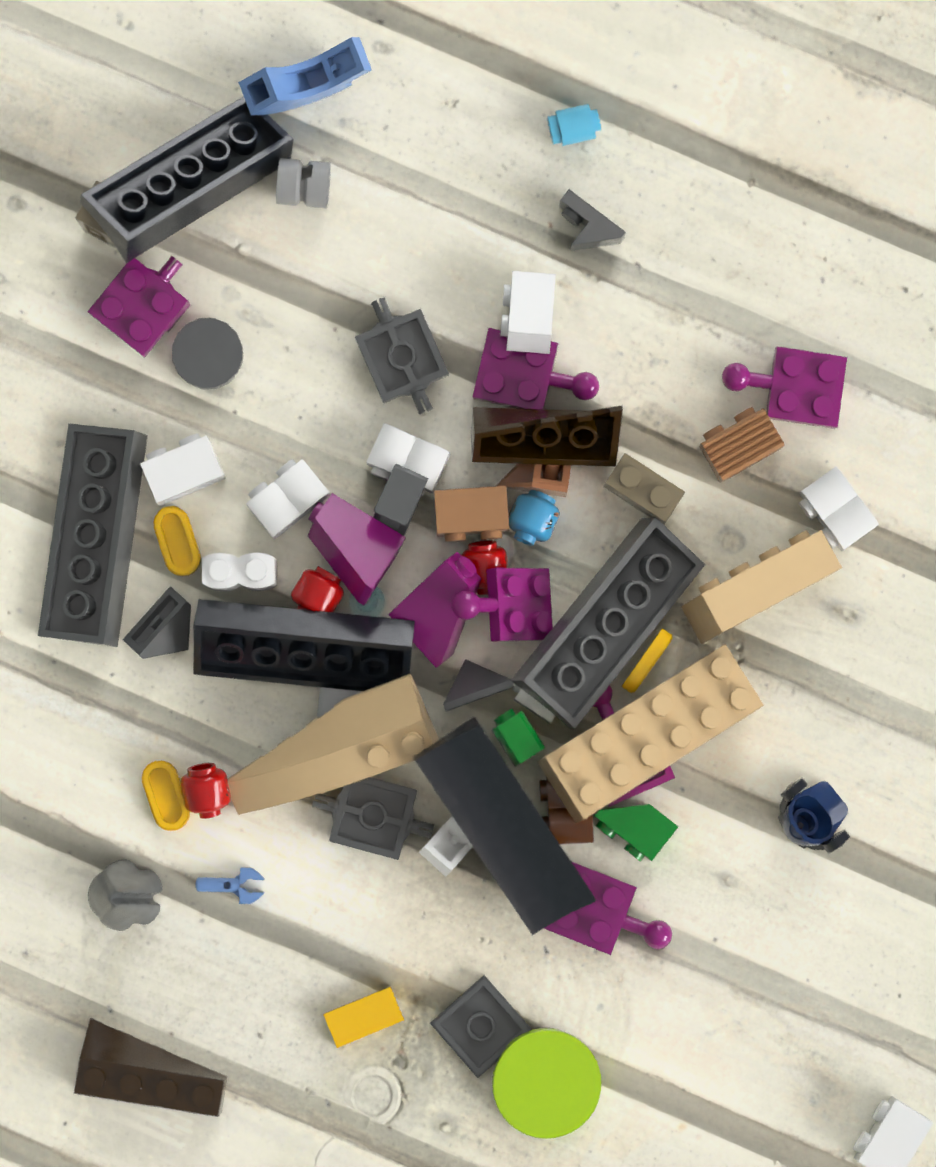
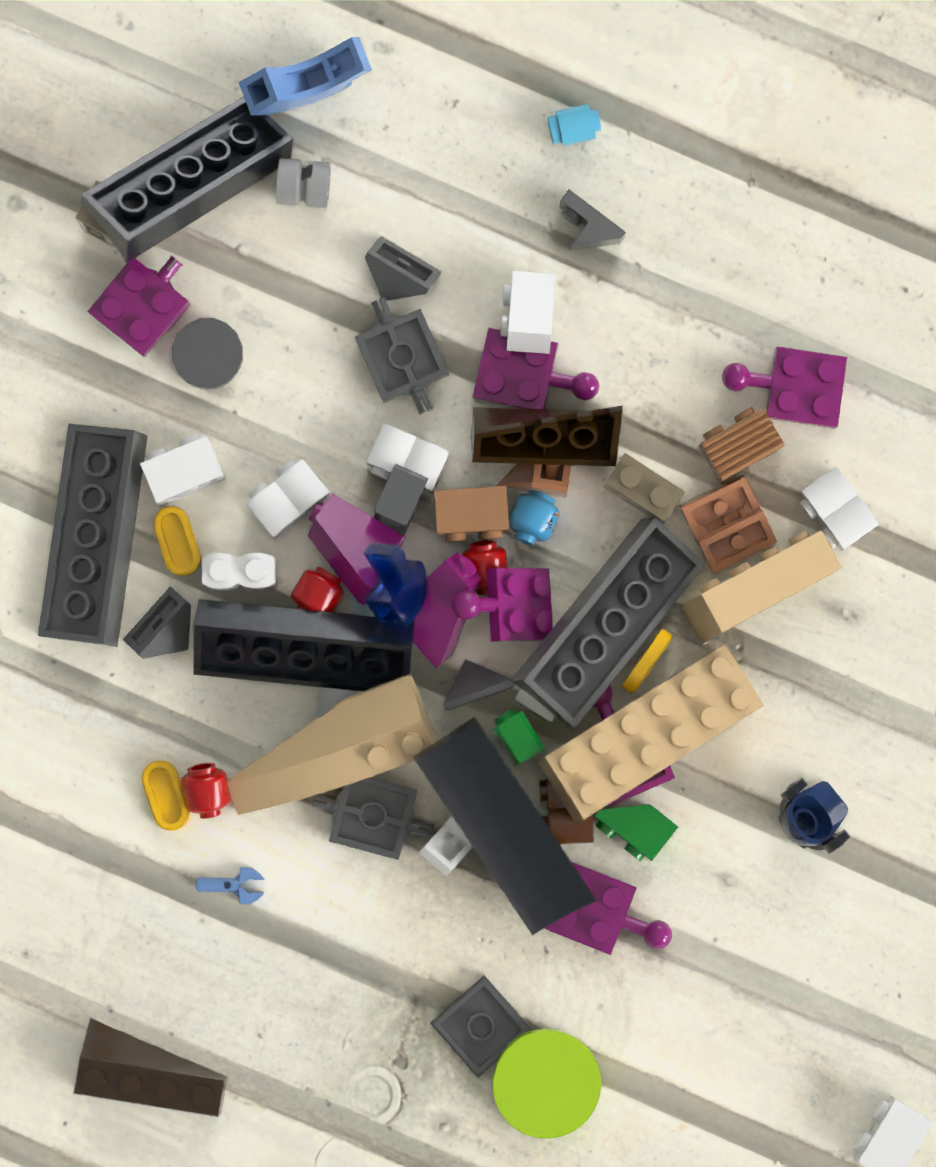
(124, 895): hat -> none
(363, 1017): yellow tile -> none
(398, 271): none -> dark grey slope
(401, 585): none -> clear blue brick
(728, 524): none -> nougat slope

